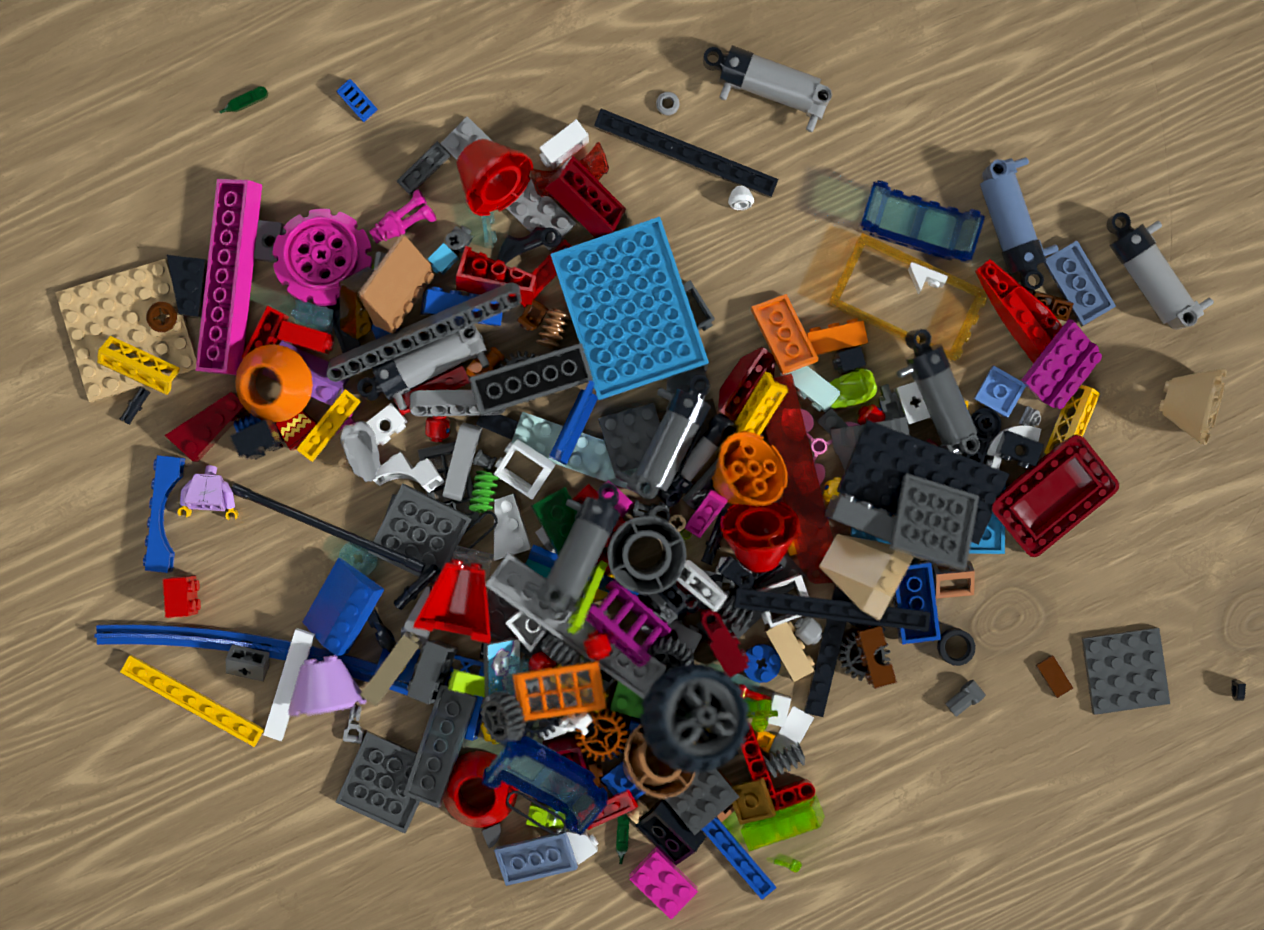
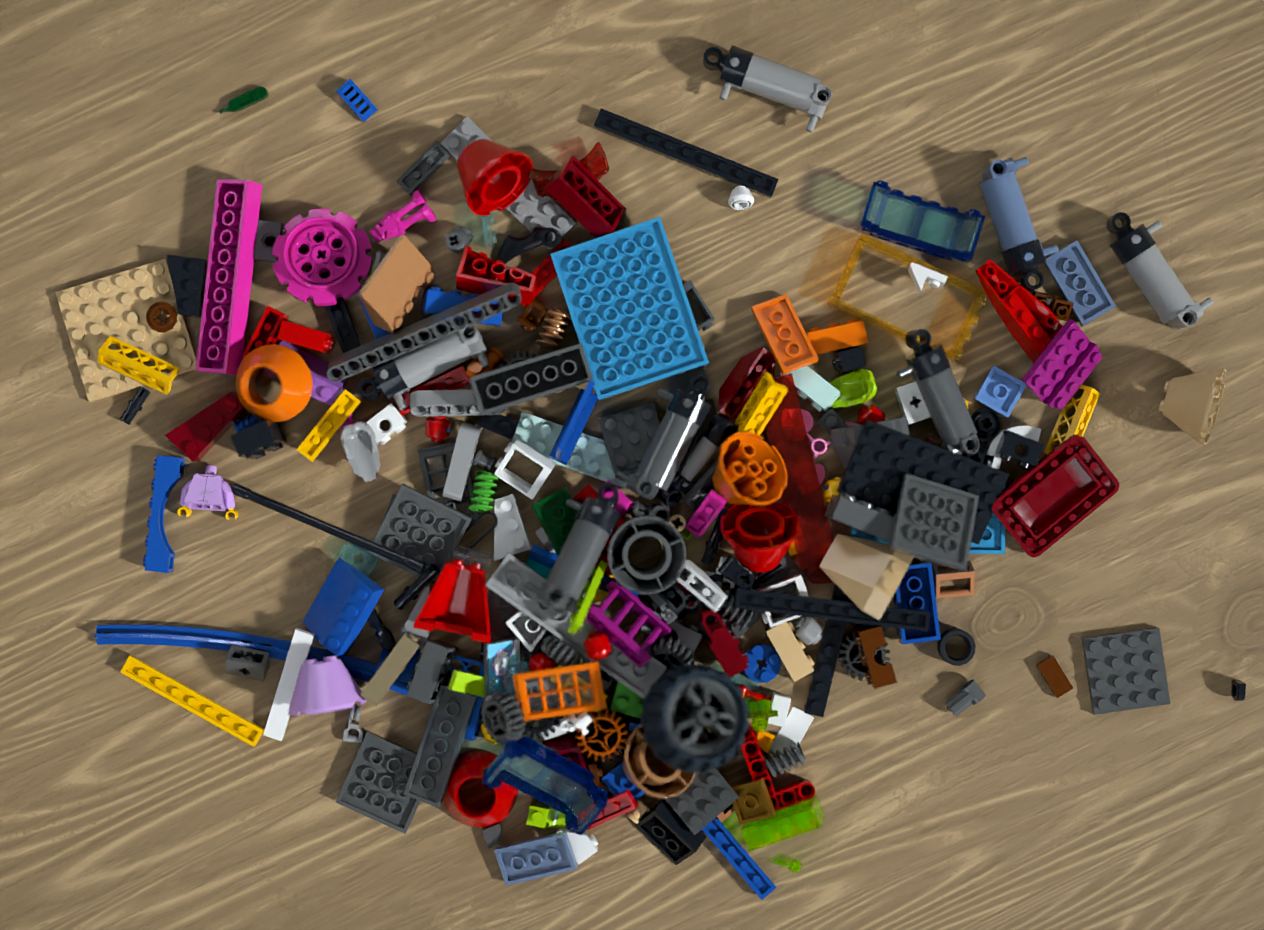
(181, 596): red brick -> none
(296, 429): red torso -> none
(313, 316): clear light blue hinge -> none
(353, 314): dark brown wedge -> none
(400, 468): white arch -> none
(442, 259): medium azure brick -> none
(532, 820): black piece -> none
(564, 145): white window -> none
(622, 836): dark green piece -> none
(663, 883): dark pink brick -> none
(667, 95): light grey piece -> none
(890, 403): dark grey hinge -> none
(1030, 417): light grey plate -> none

